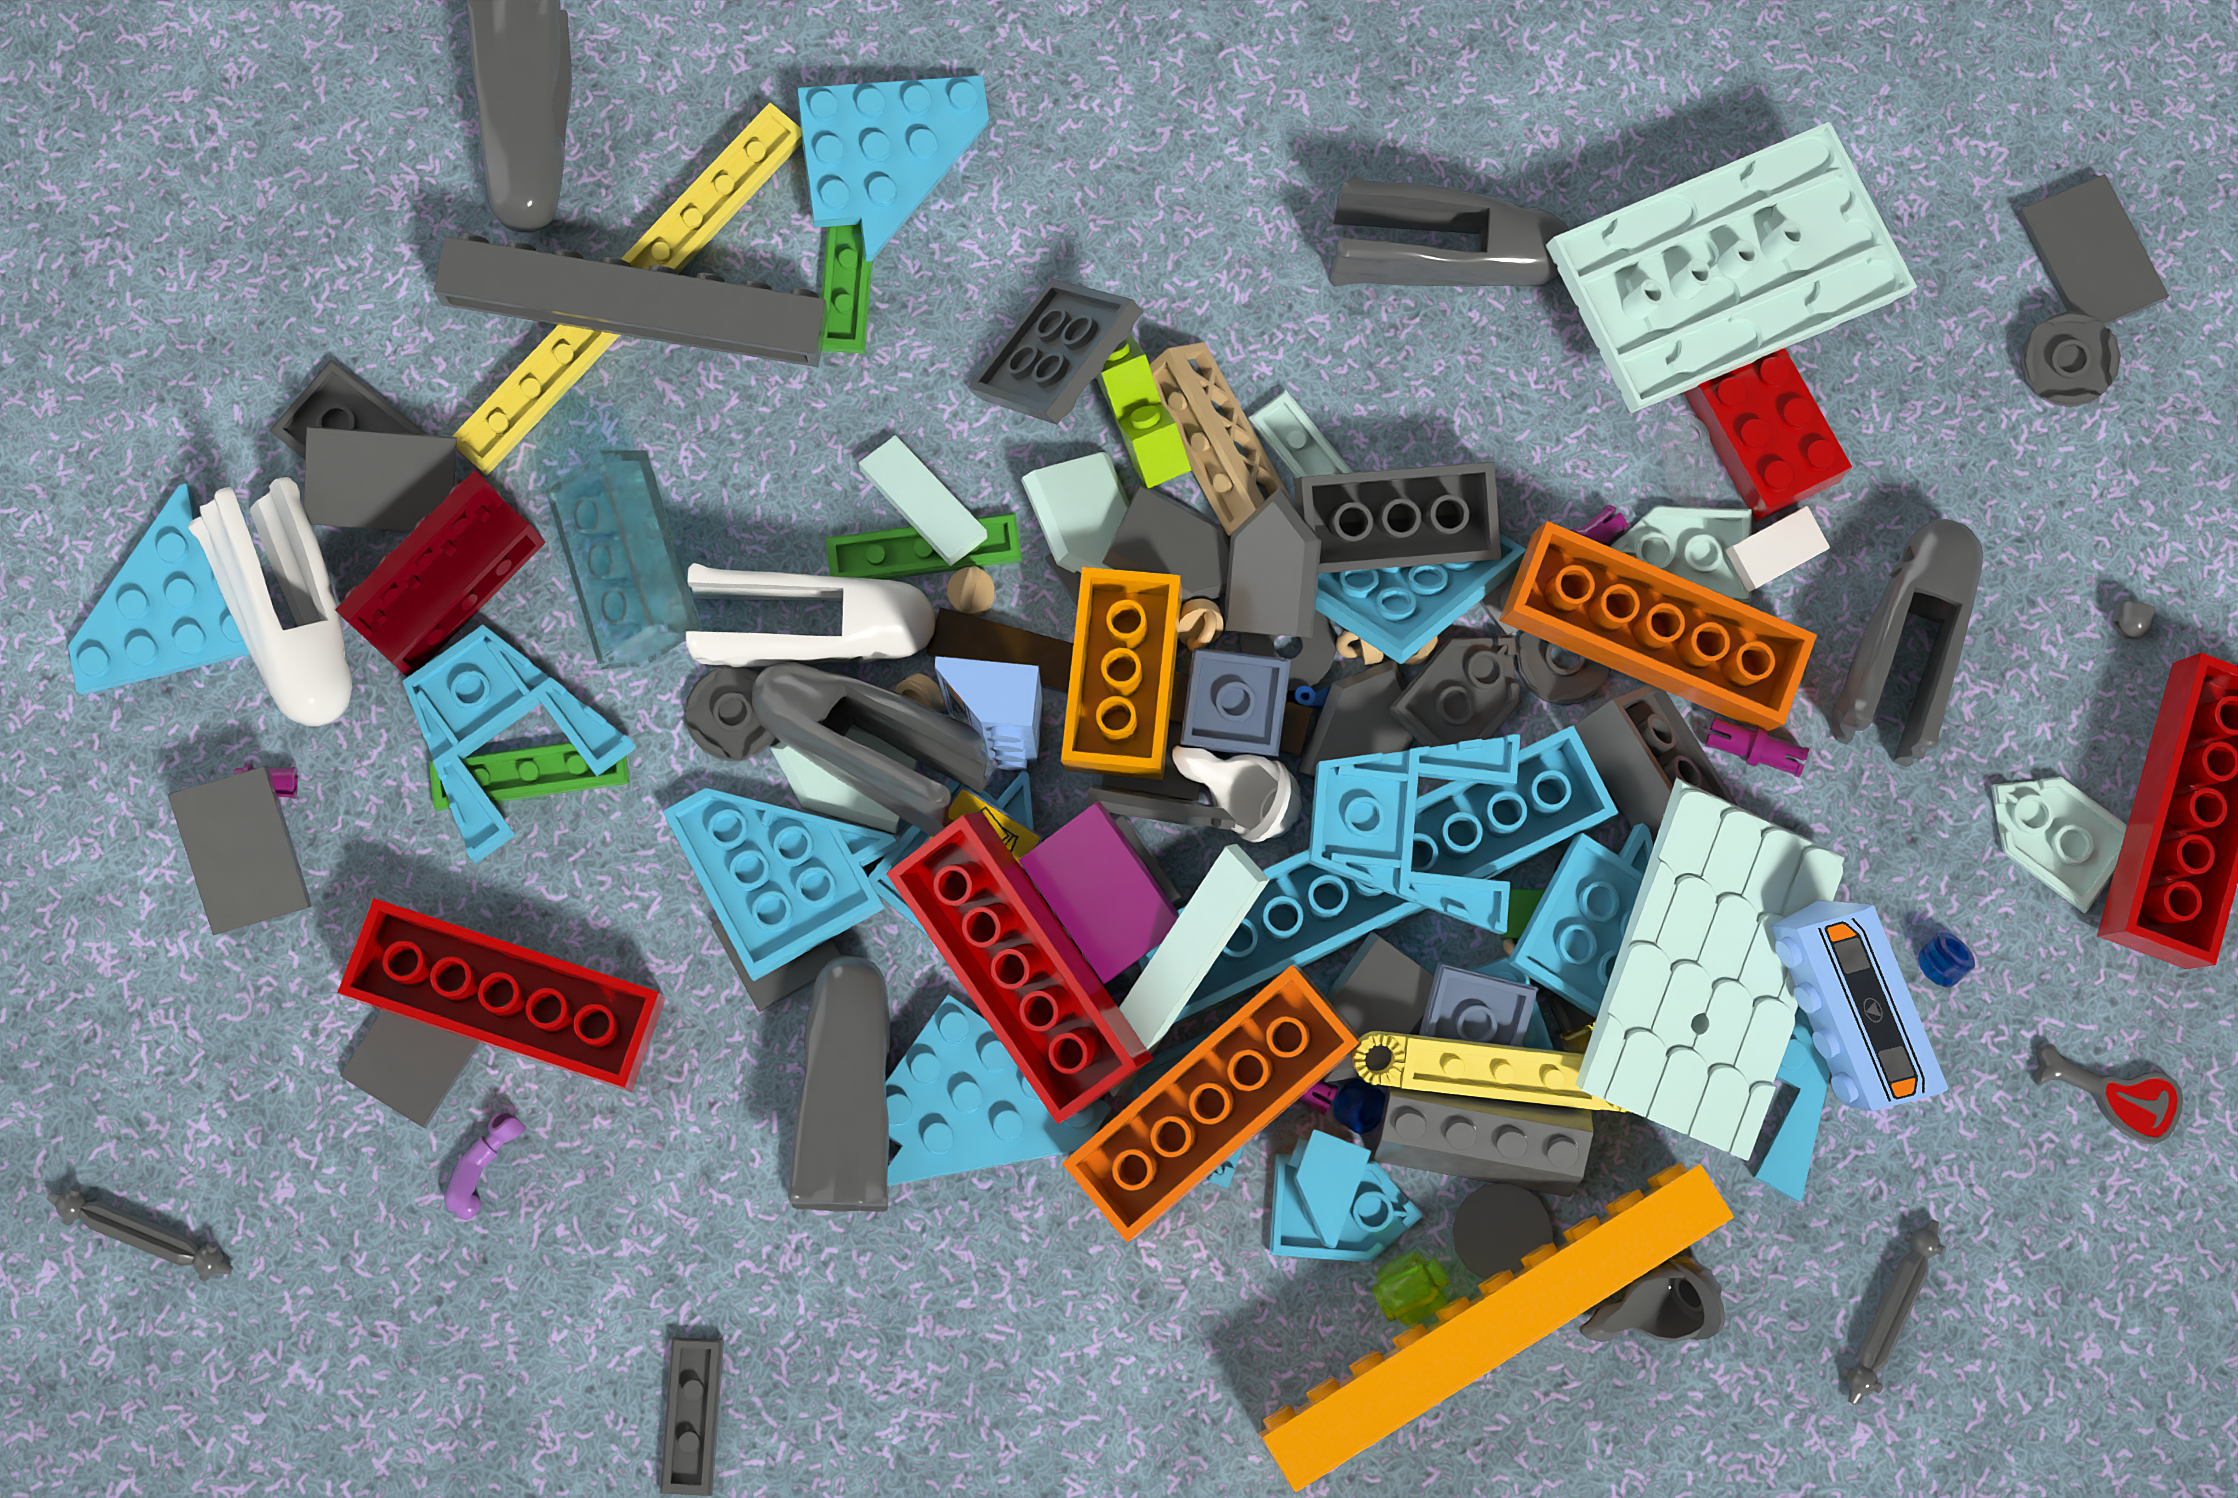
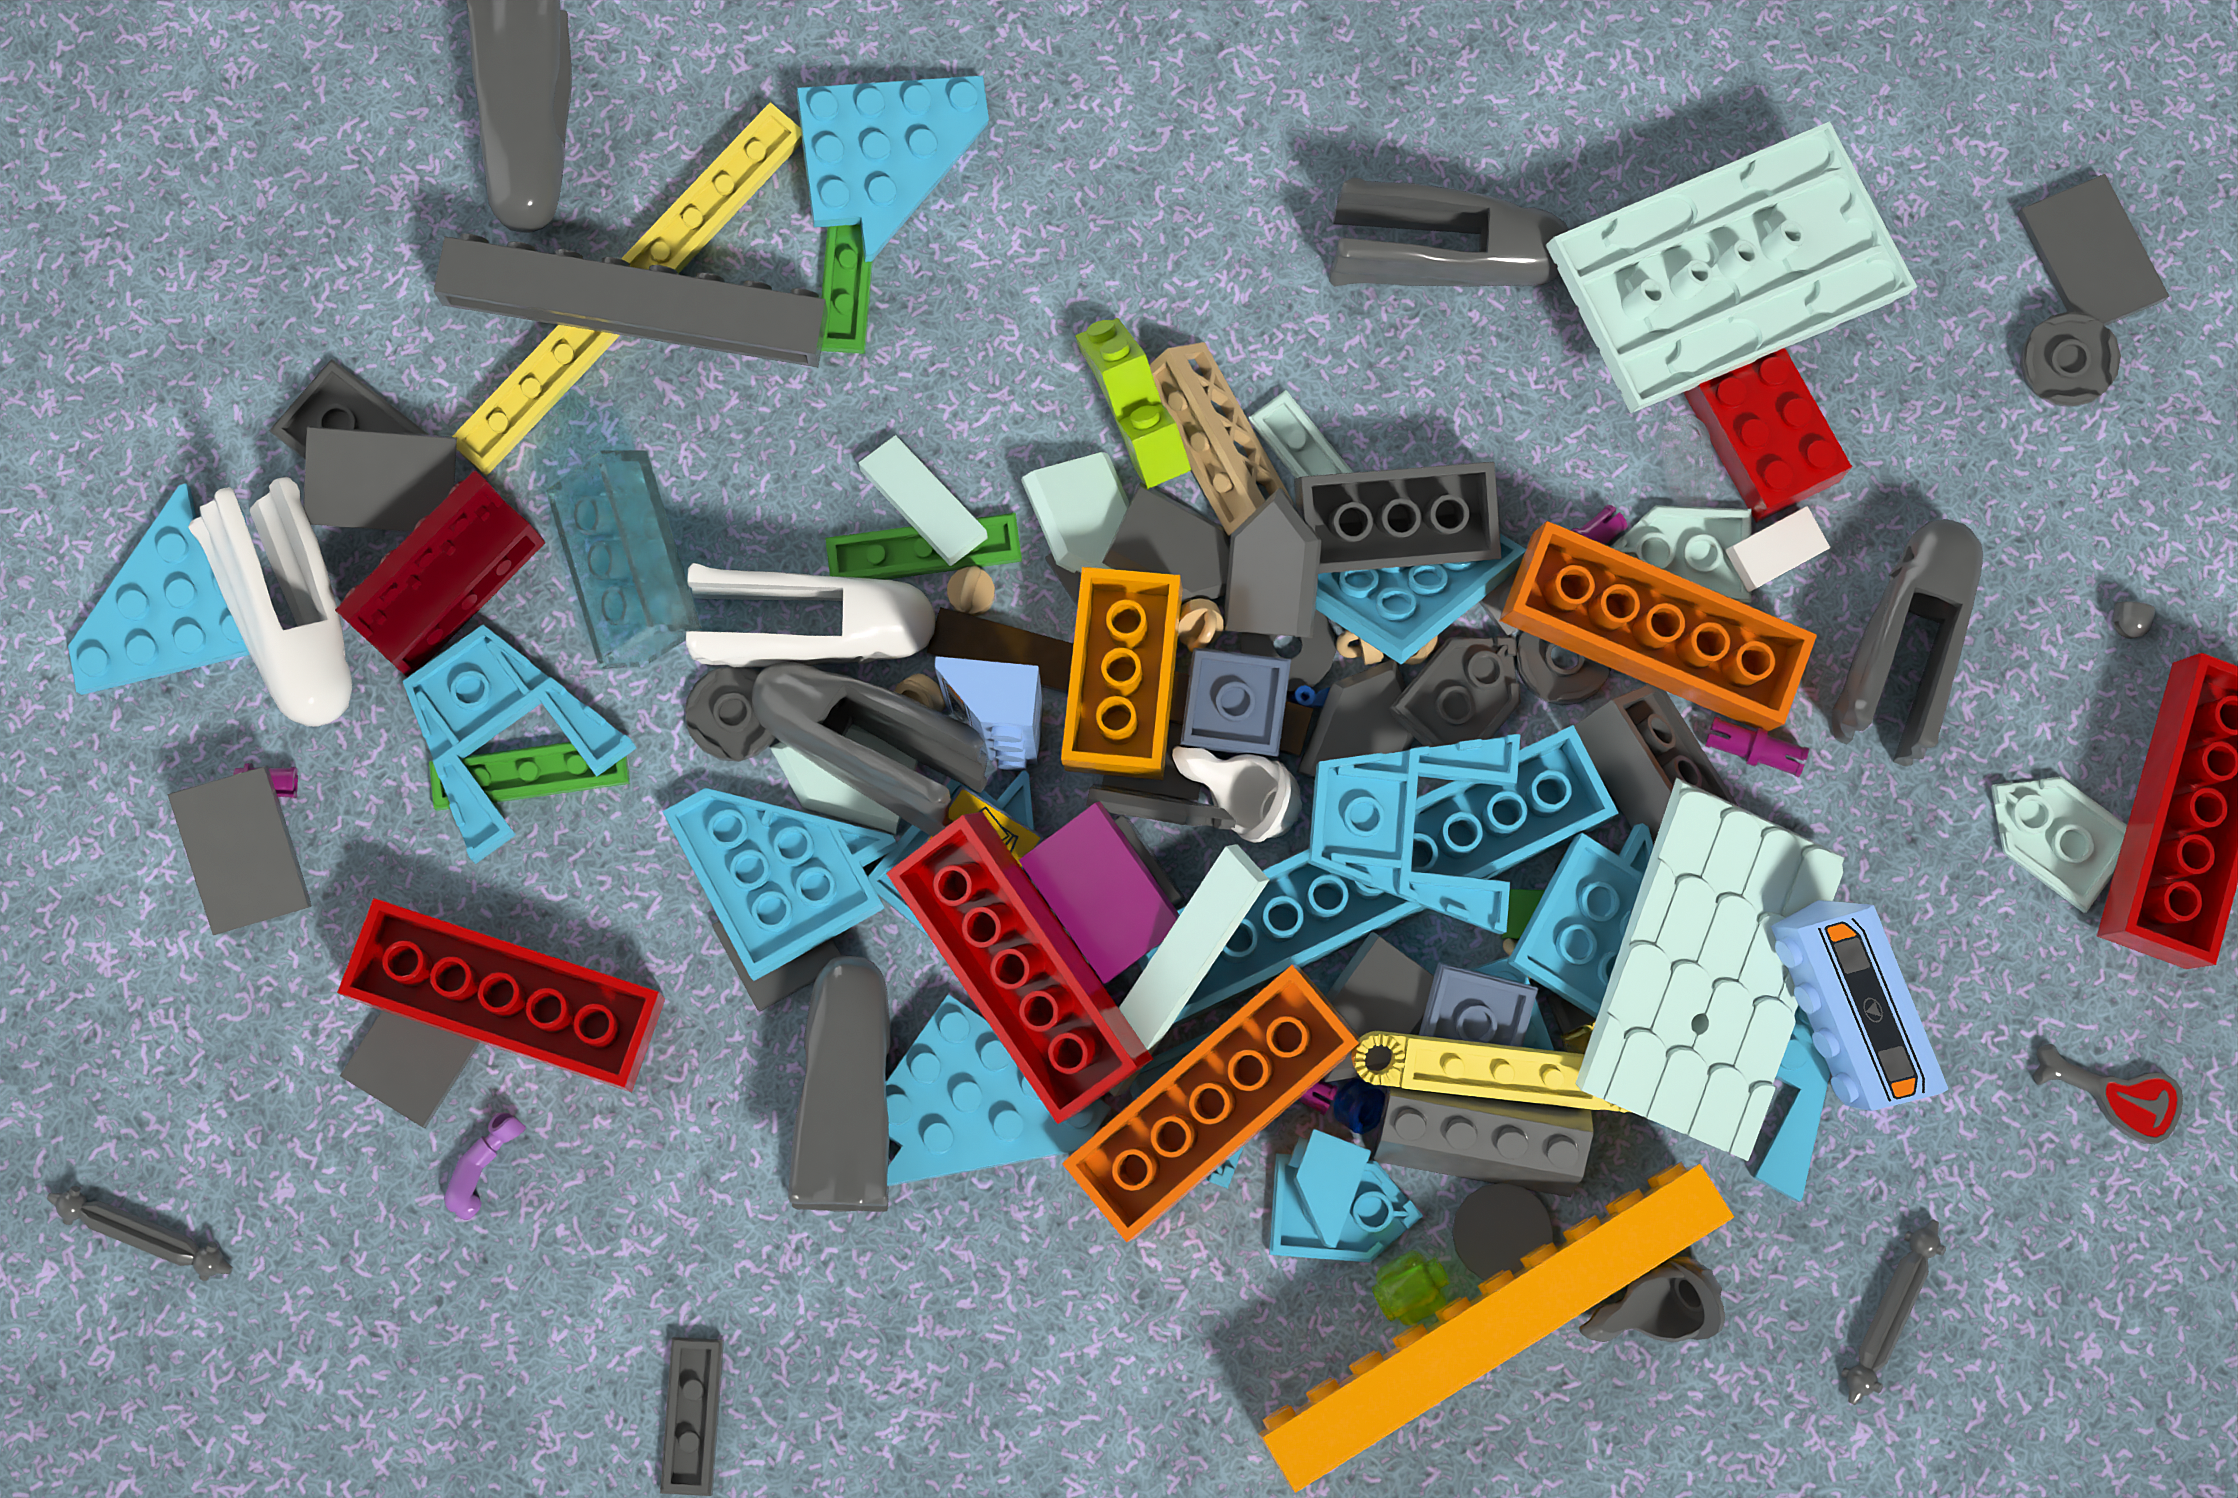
(1056, 350): dark grey plate -> none
(1949, 957): clear blue tile -> none

